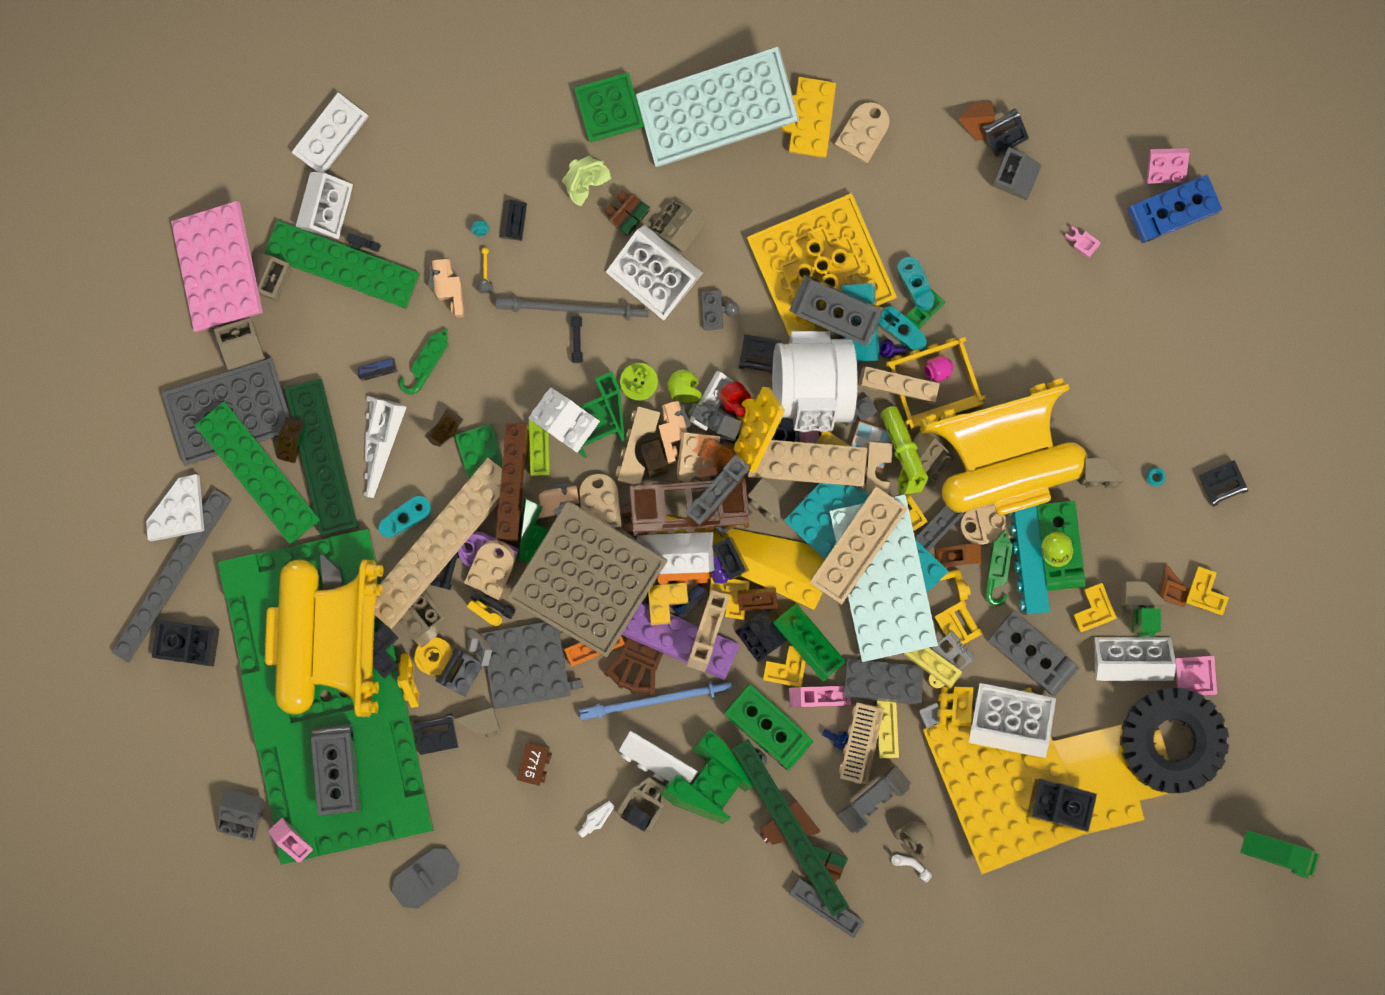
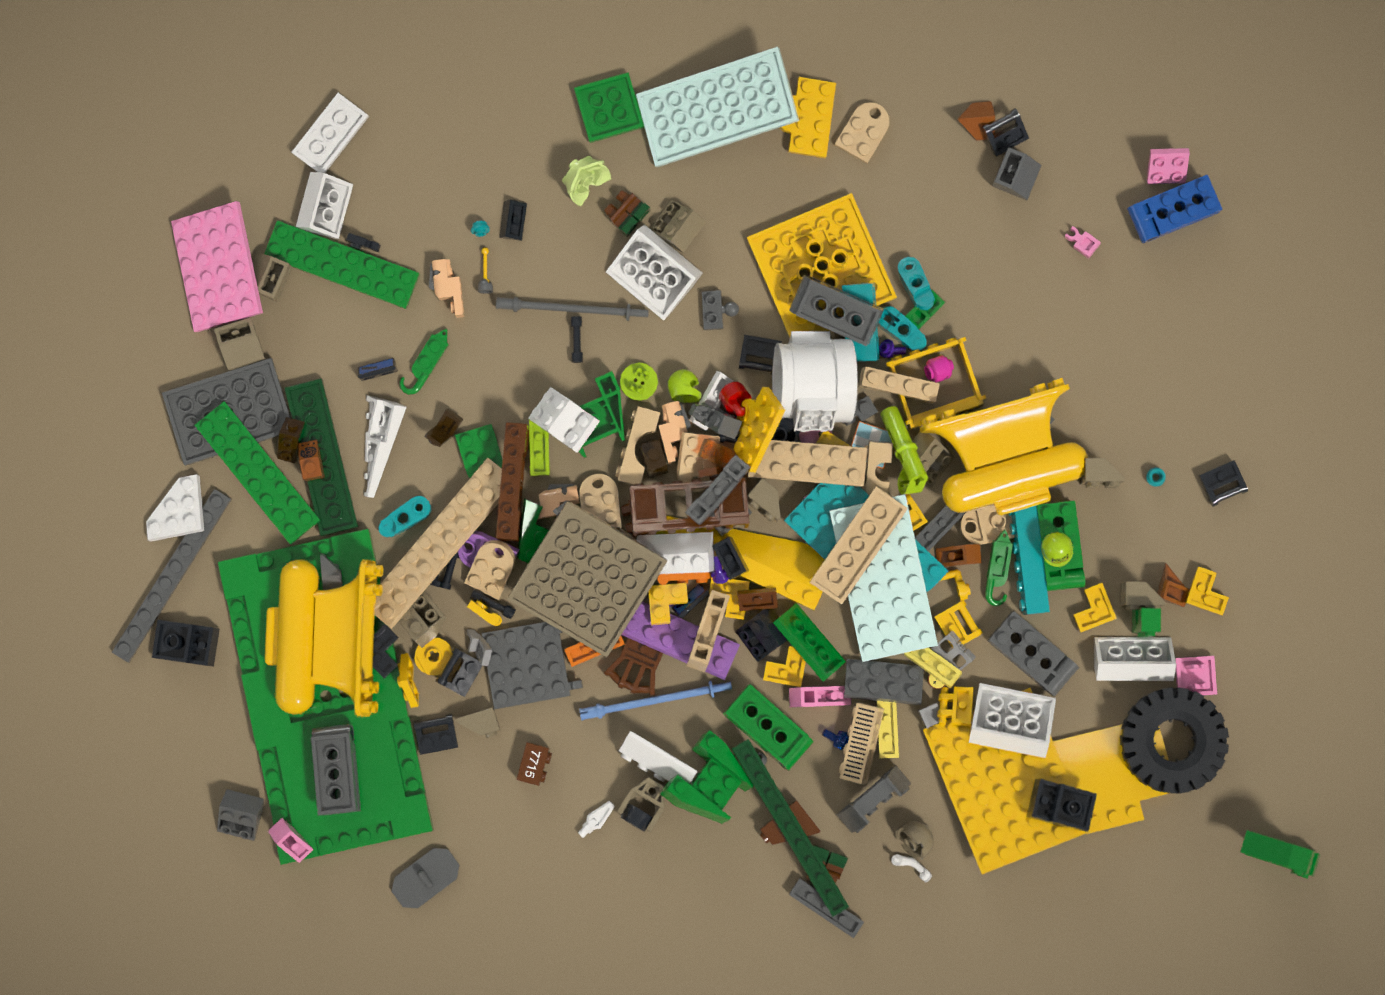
(310, 460): none -> dark orange slope

